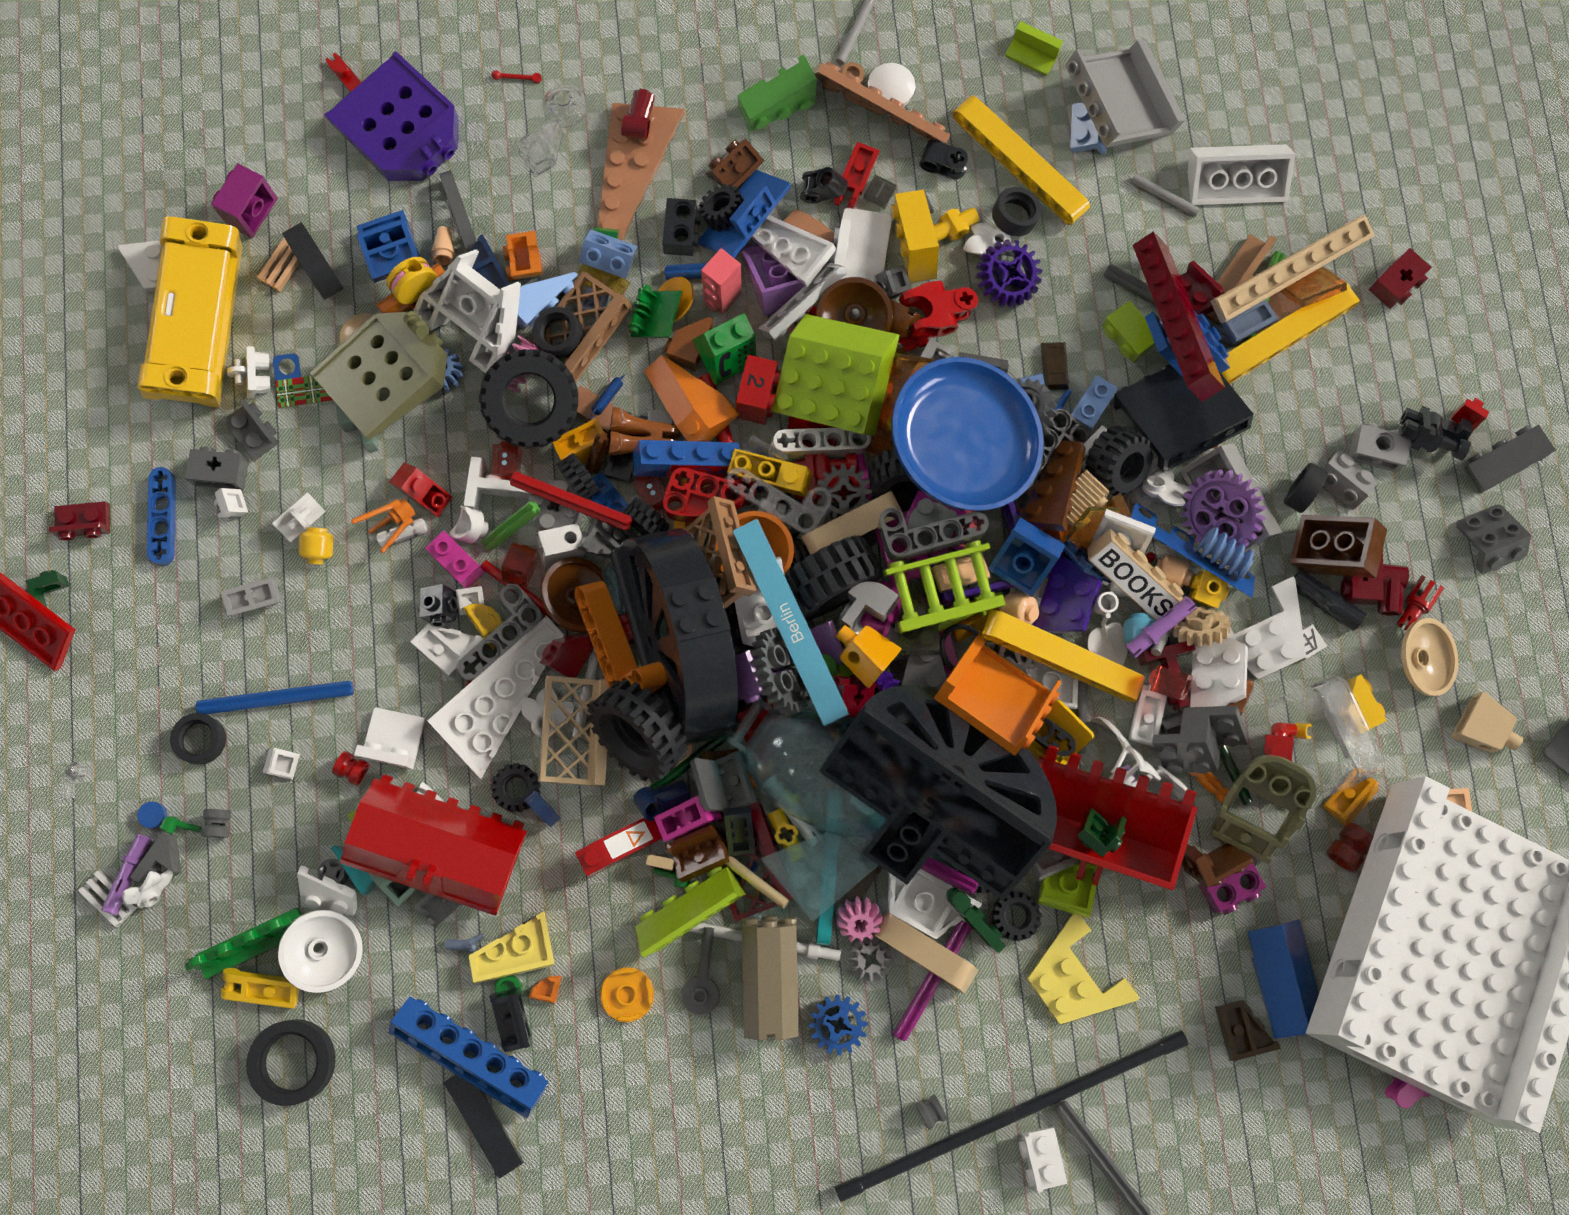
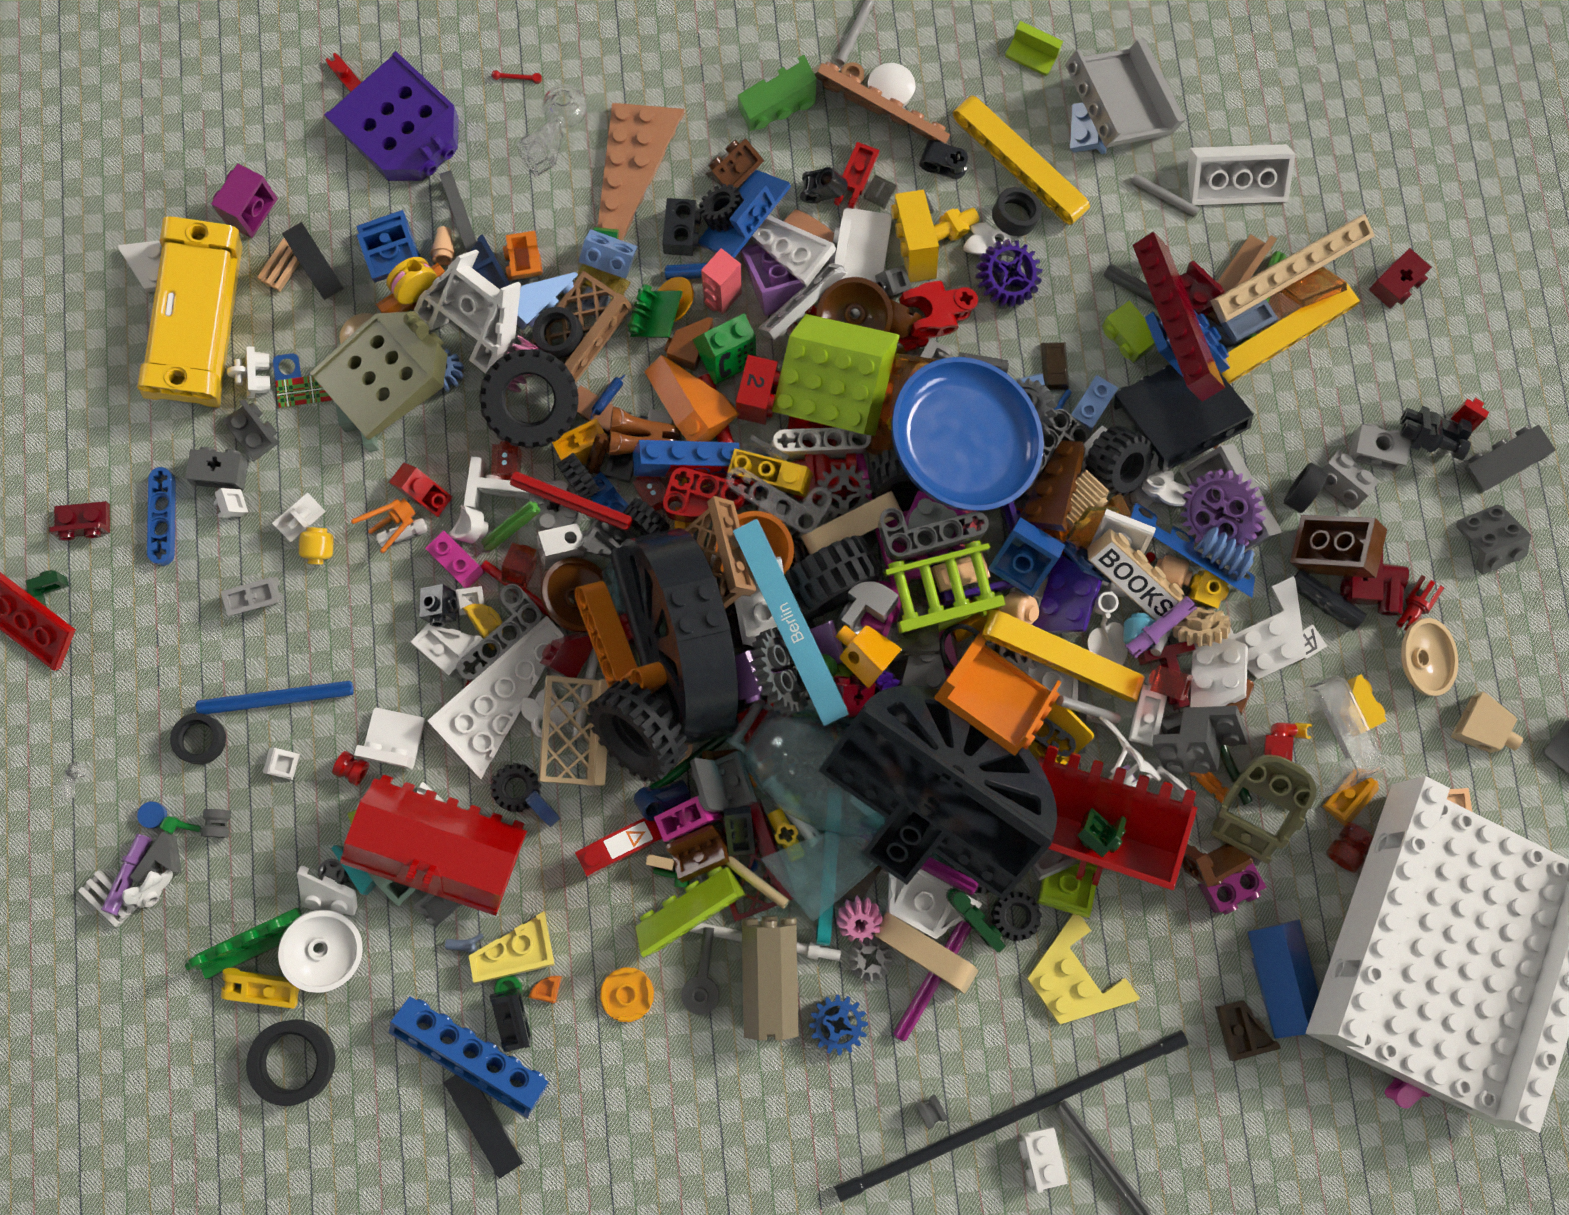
(637, 121): dark red piece -> none
(1088, 709): none -> light grey bar

